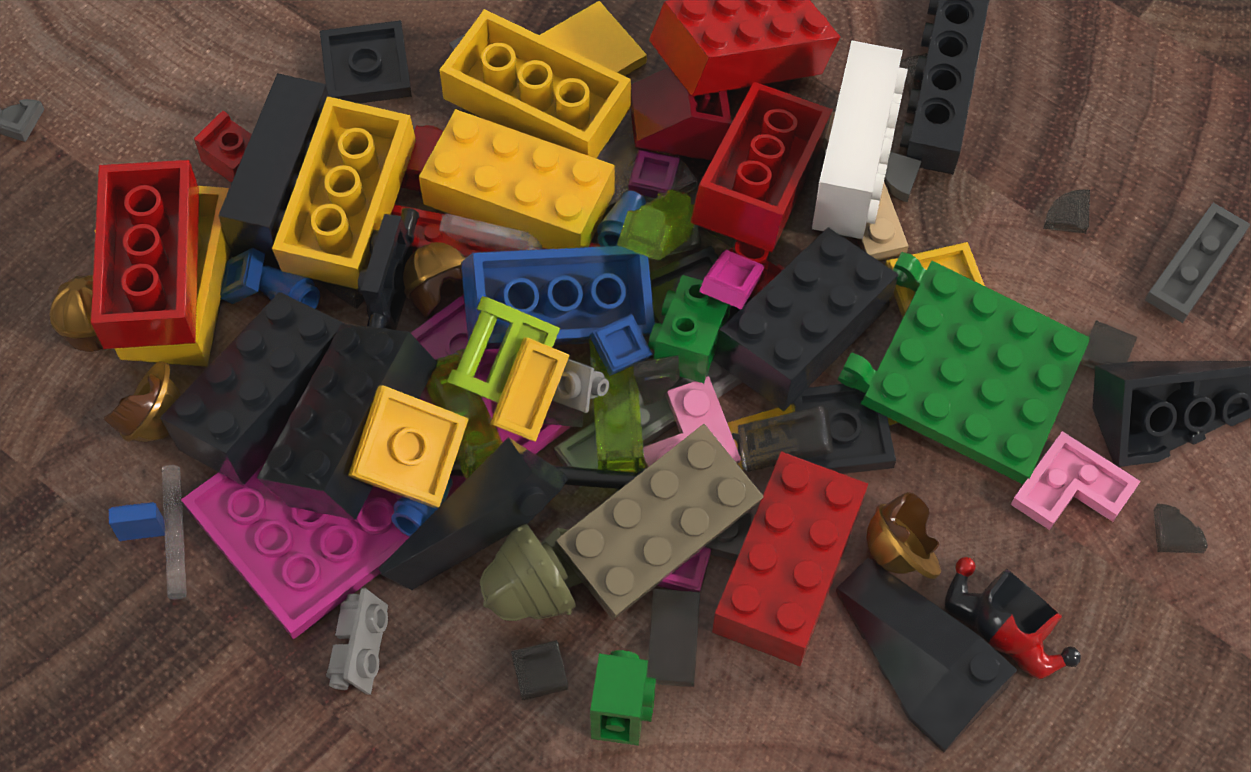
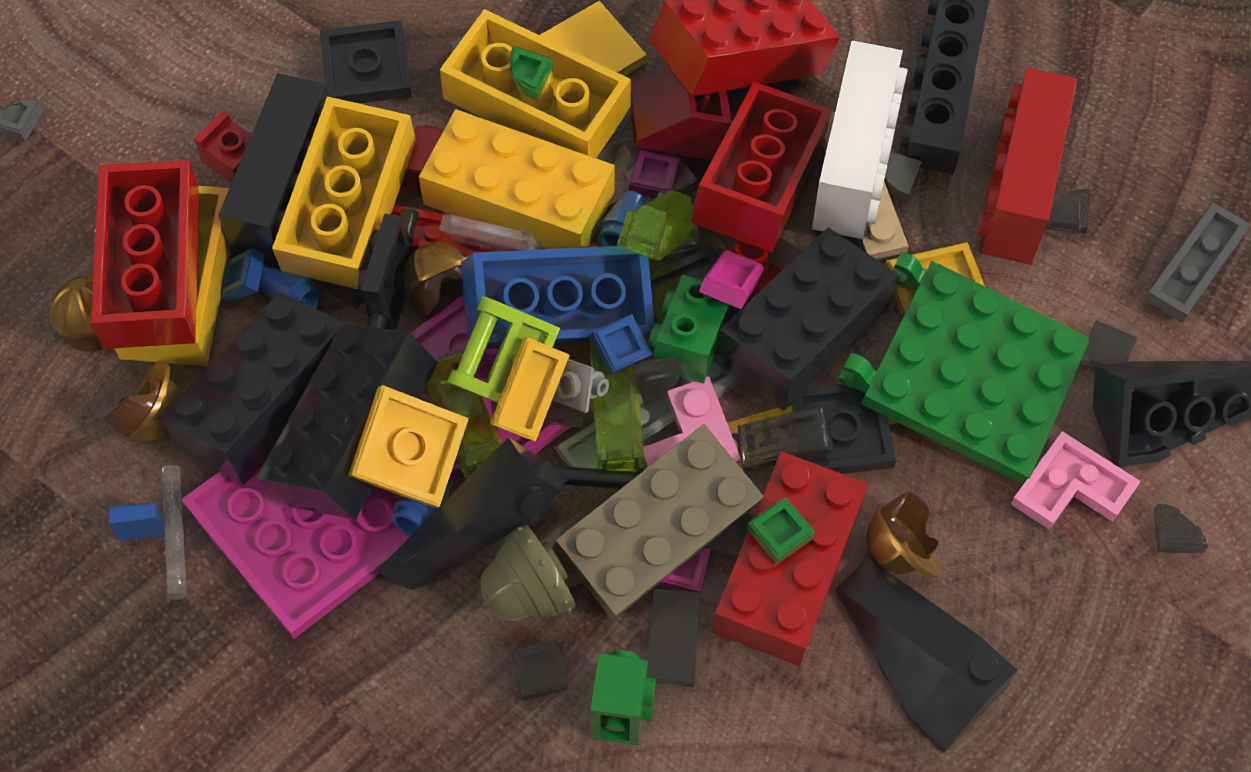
(363, 623): light grey hinge -> none
(530, 71): none -> green tile
(781, 530): none -> green tile
(1009, 619): black piece -> none
(1026, 165): none -> red brick

